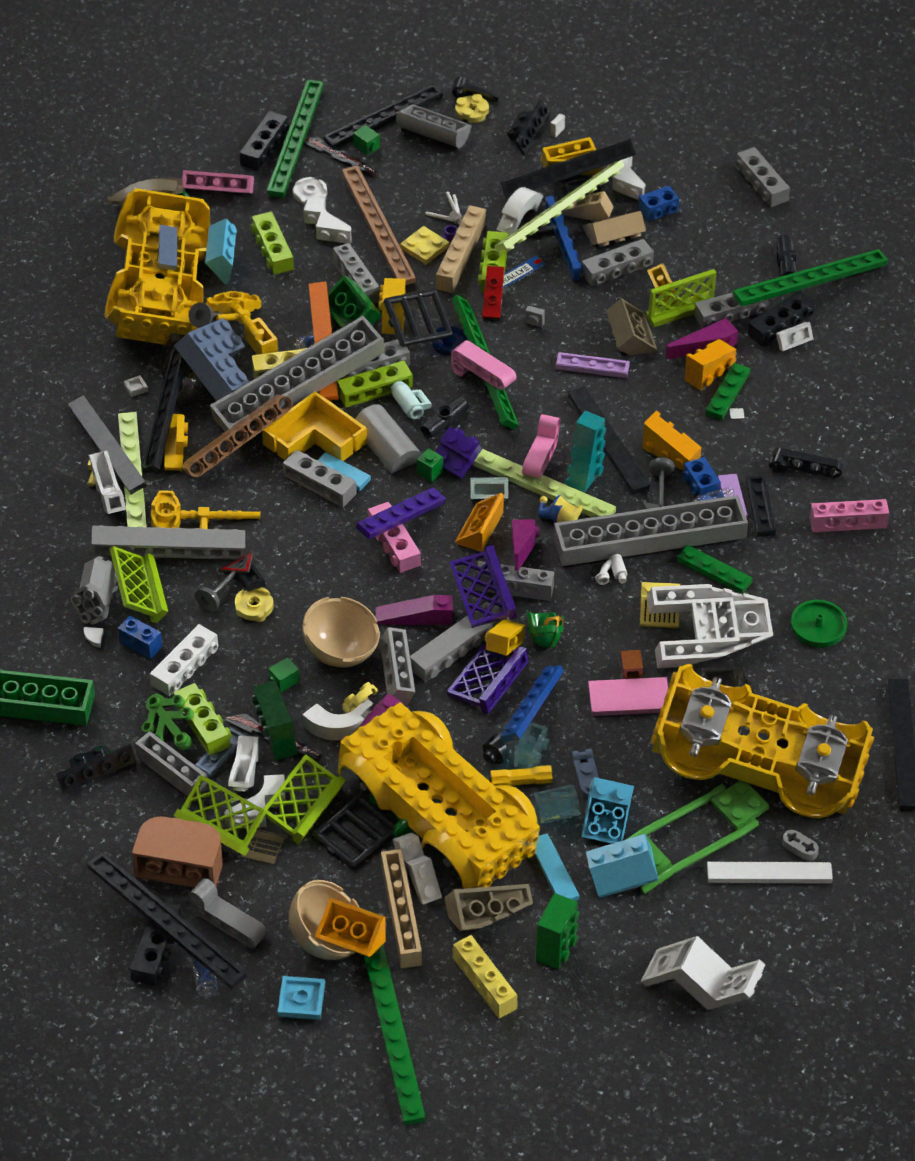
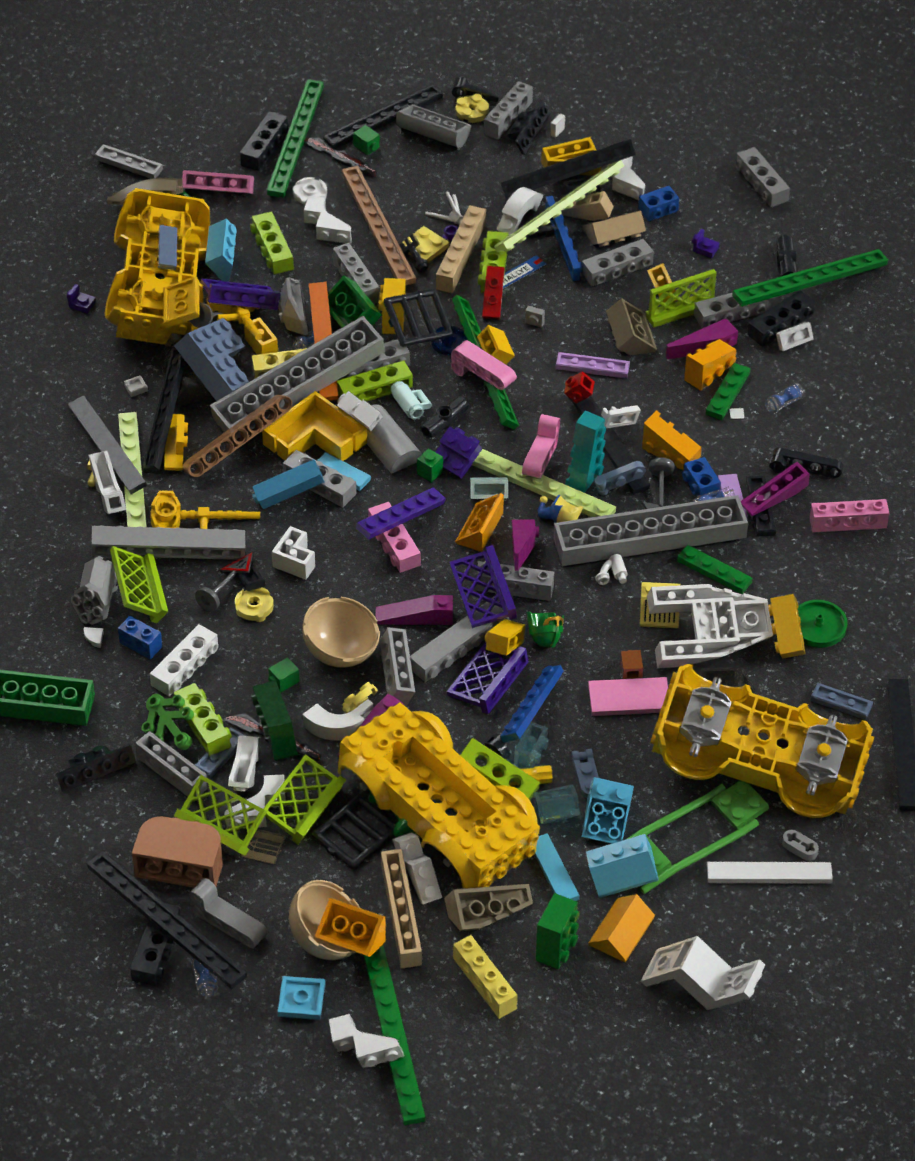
(80, 301): none -> dark purple bracket
(128, 161): none -> light grey plate
(181, 302): none -> yellow tile
(241, 294): none -> dark purple fence
(287, 484): none -> dark azure brick
(292, 554): none -> white brick
(293, 307): none -> light grey wedge
(359, 410): none -> white arch
(369, 1048): none -> white arch
(421, 264): none -> black hinge
(477, 751): none -> lime brick
(496, 344): none -> yellow brick
(507, 110): none -> light grey brick
(579, 387): none -> red brick
(619, 477): none -> sand blue plate
(620, 417): none -> white plate
(622, 927): none -> light orange slope
(704, 245): none -> dark purple bracket
(777, 489): none -> magenta slope
(786, 626): none -> yellow wedge
(790, 394): none -> clear piece
(841, 701): none -> sand blue tile

